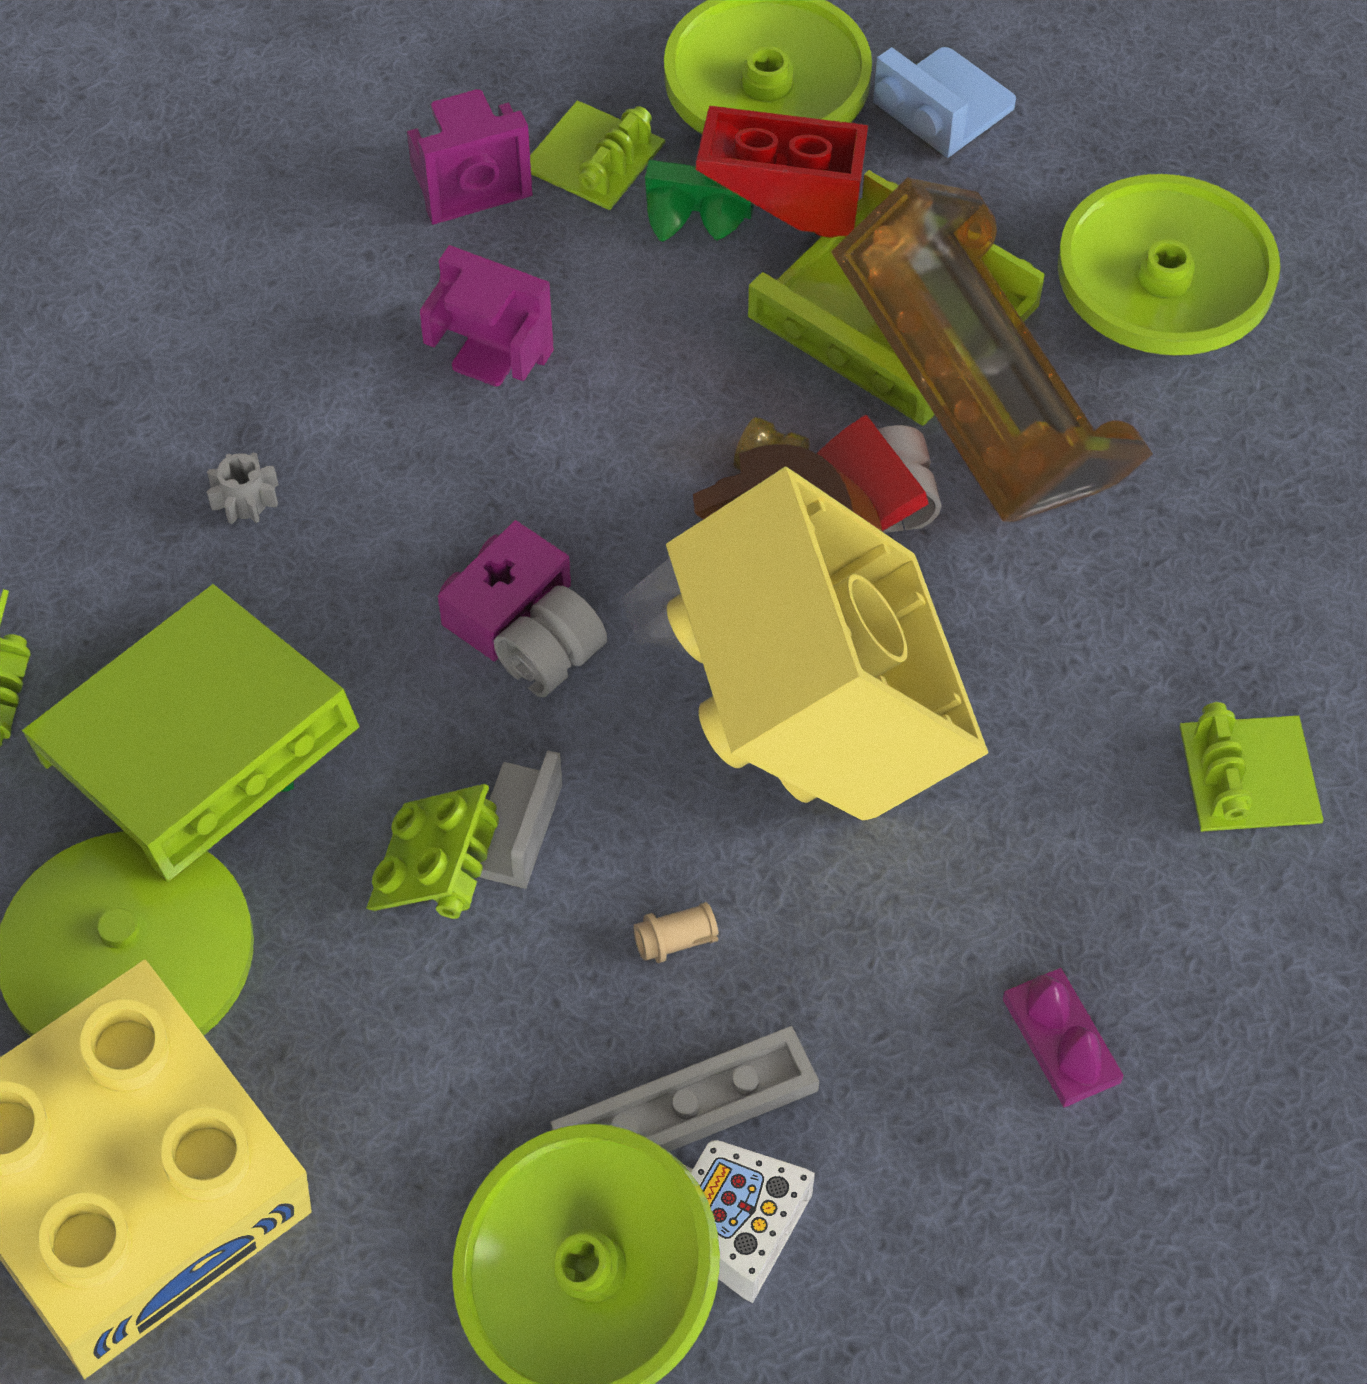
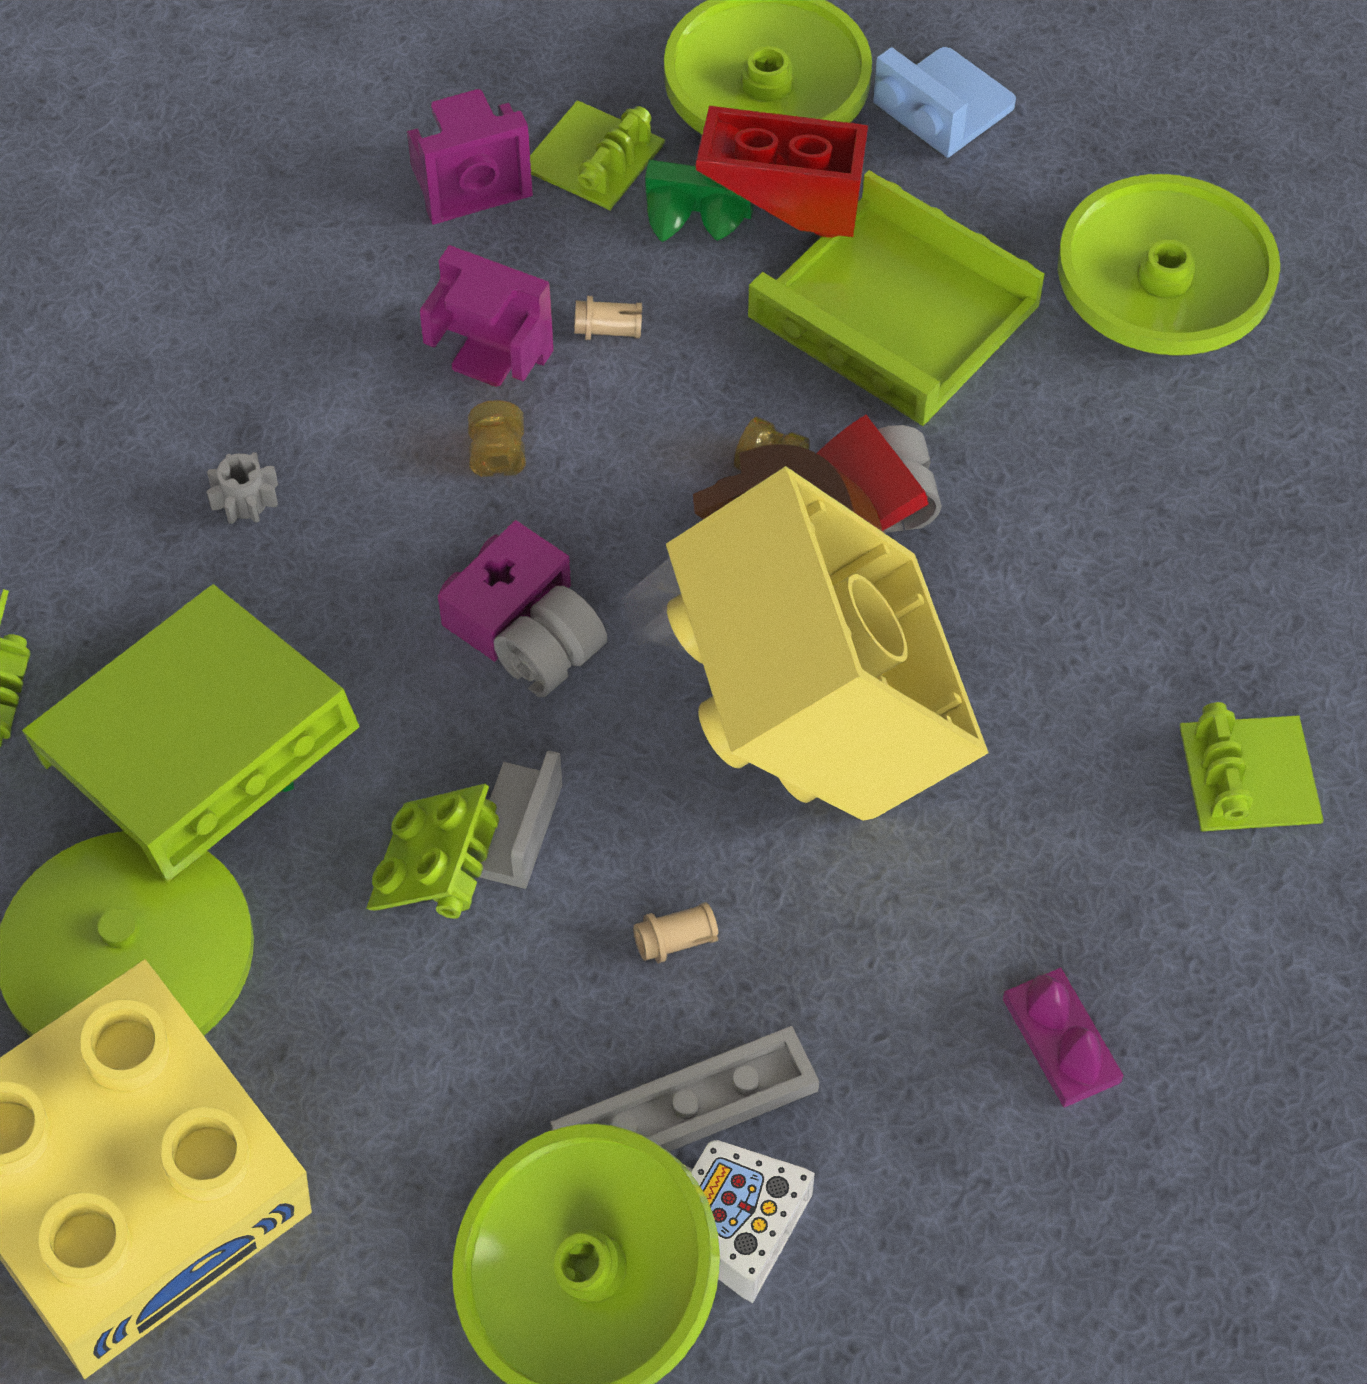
(496, 438): none -> clear yellow wheel
(607, 318): none -> tan pin
(975, 357): clear orange windscreen -> none

